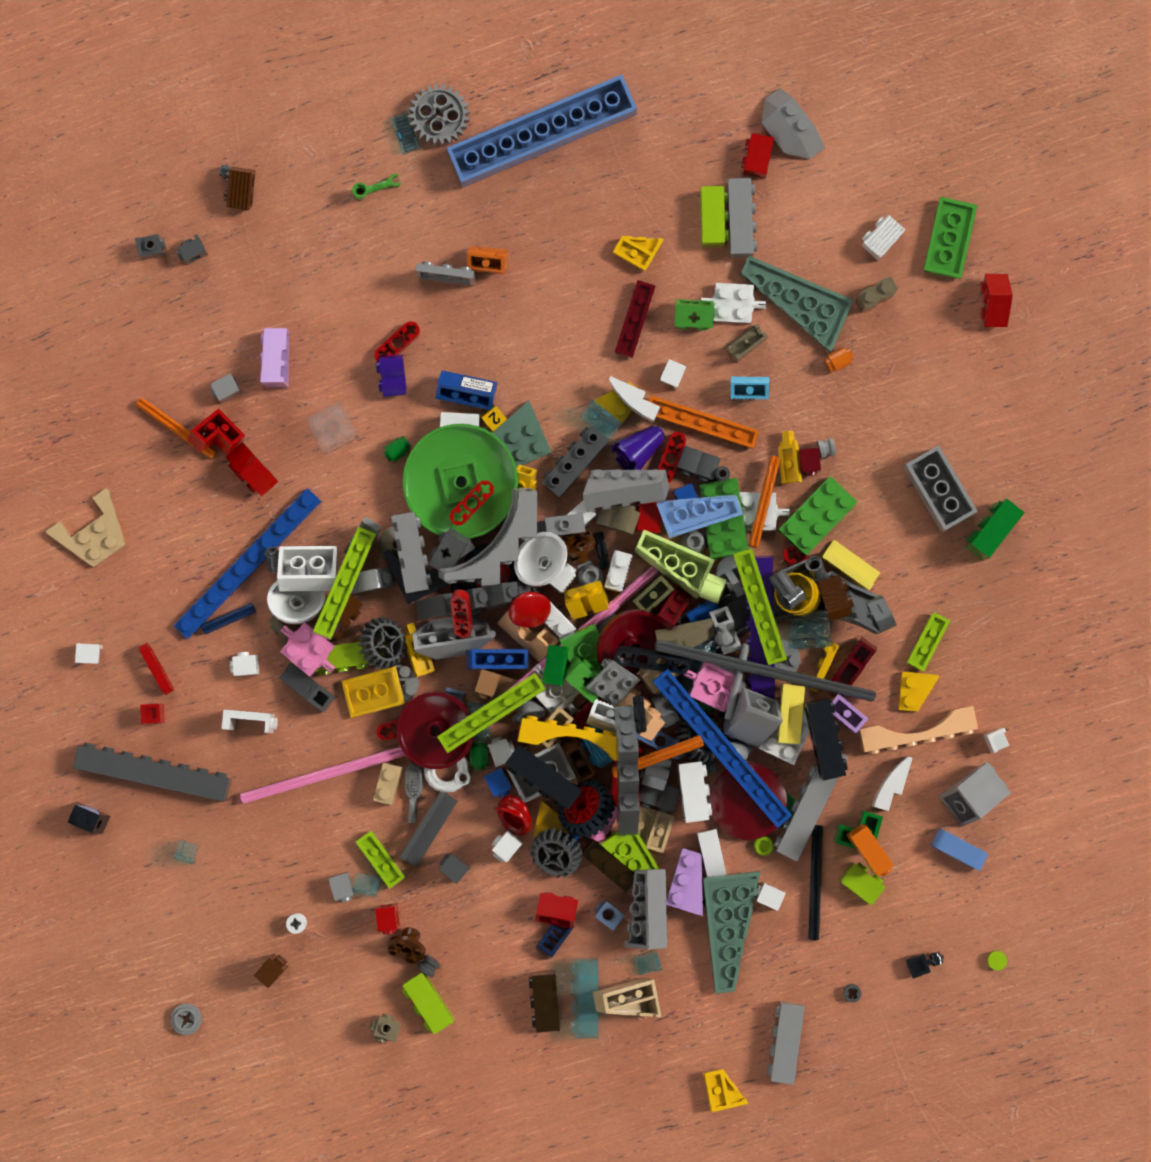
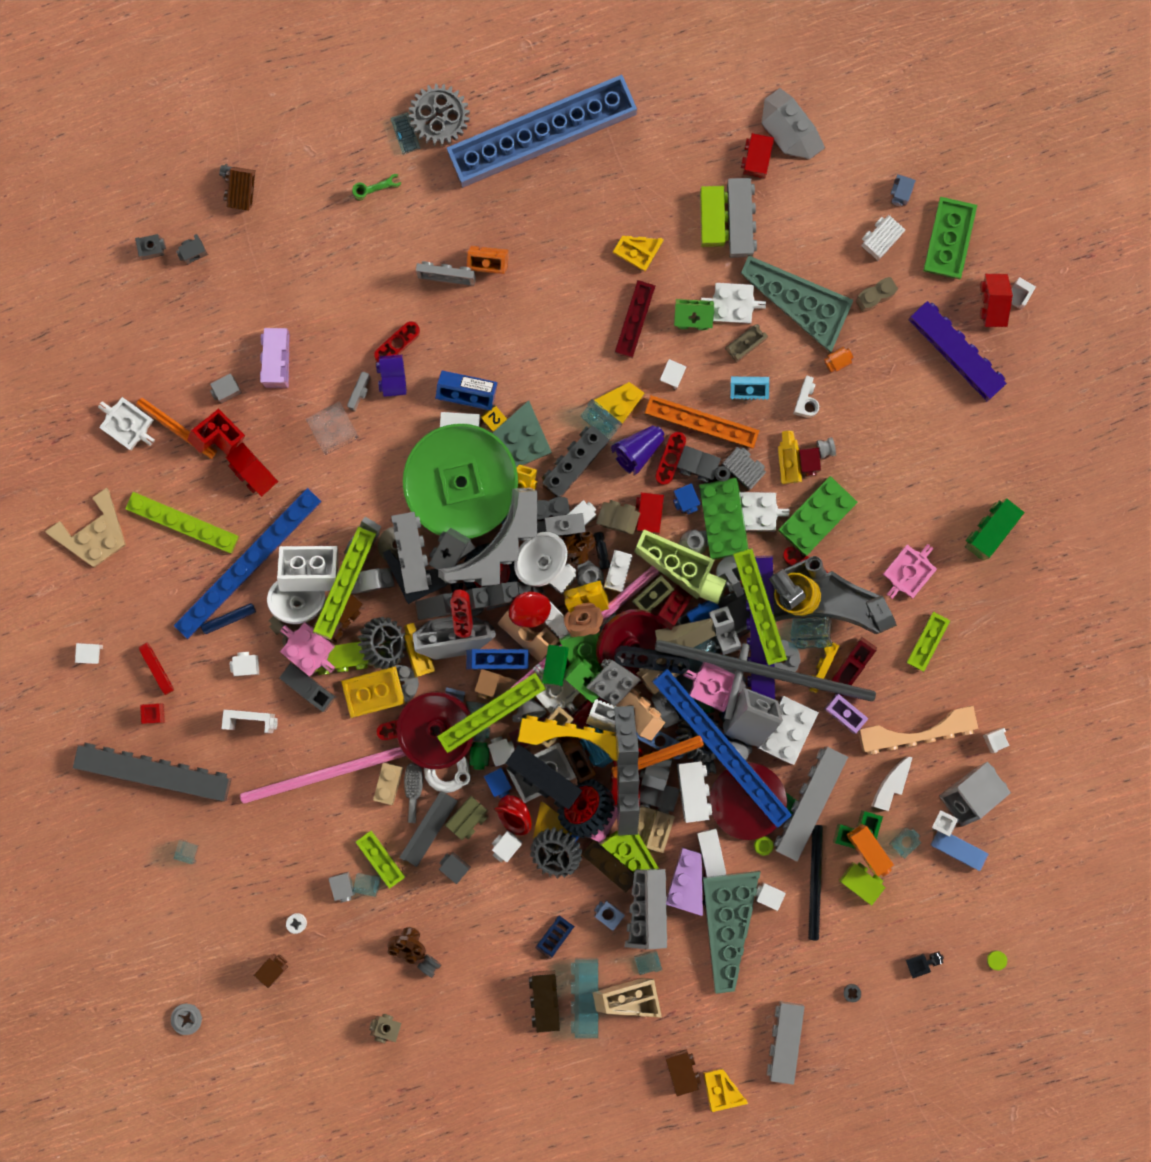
(88, 818): black torso -> none
(126, 423): none -> white plate
(182, 522): none -> lime plate
(272, 558): dark grey pin -> none
(359, 391): none -> light grey plate
(387, 918): red brick -> none
(397, 449): green brick -> none
(427, 1003): lime brick -> none
(465, 517): red beam -> none
(466, 818): none -> olive brick
(555, 507): none -> dark grey brick
(556, 910): red brick -> none
(575, 624): none -> nougat plate
(624, 487): light grey wedge -> none
(634, 399): white slope -> none
(639, 714): black axle -> none
(682, 1072): none -> reddish brown brick
(694, 513): light blue wing -> none
(723, 636): light grey rock -> none
(744, 467): none -> light grey brick
(764, 501): orange axle -> none
(792, 712): light yellow panel -> none
(807, 388): none -> white plate
(825, 739): black brick -> none
(835, 597): reddish brown brick -> none
(850, 565): light yellow panel -> none
(902, 190): none -> sand blue brick
(903, 851): none -> clear light blue brick
(909, 571): none -> bright pink plate
(914, 690): yellow wing -> none
(939, 488): light grey brick -> none
(945, 823): none -> white panel
(957, 351): none -> dark purple brick
(1021, 292): none -> white panel

